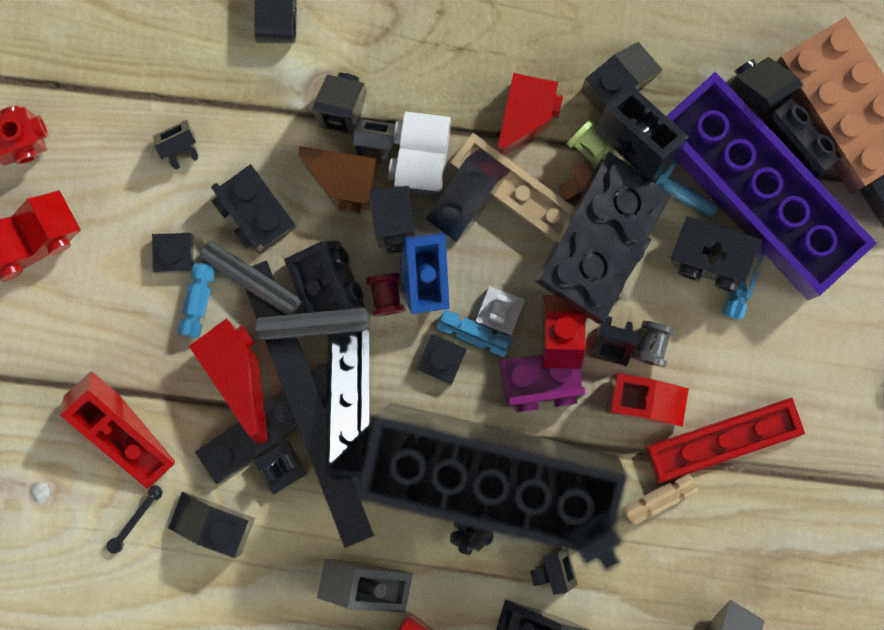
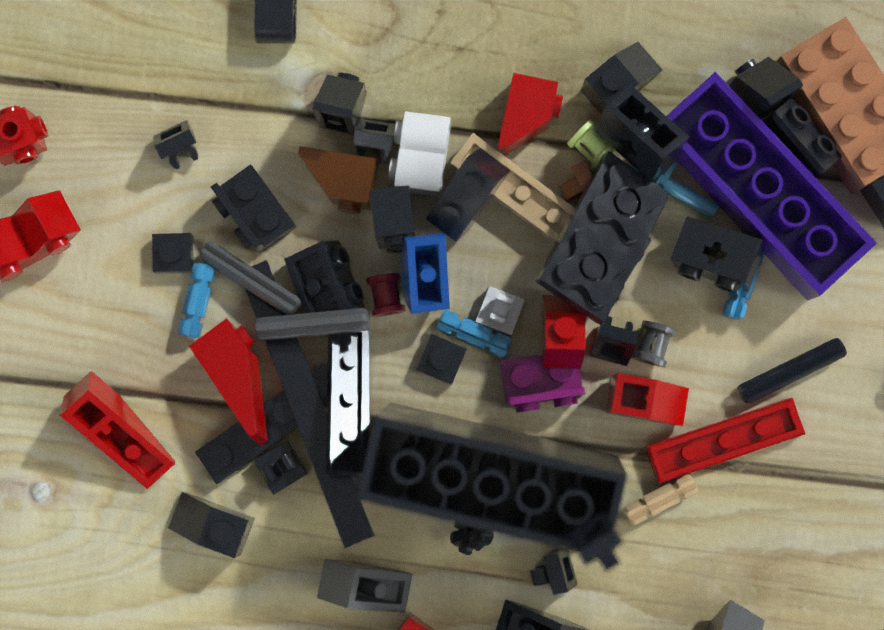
(116, 544): black hinge -> none
(792, 370): none -> black axle

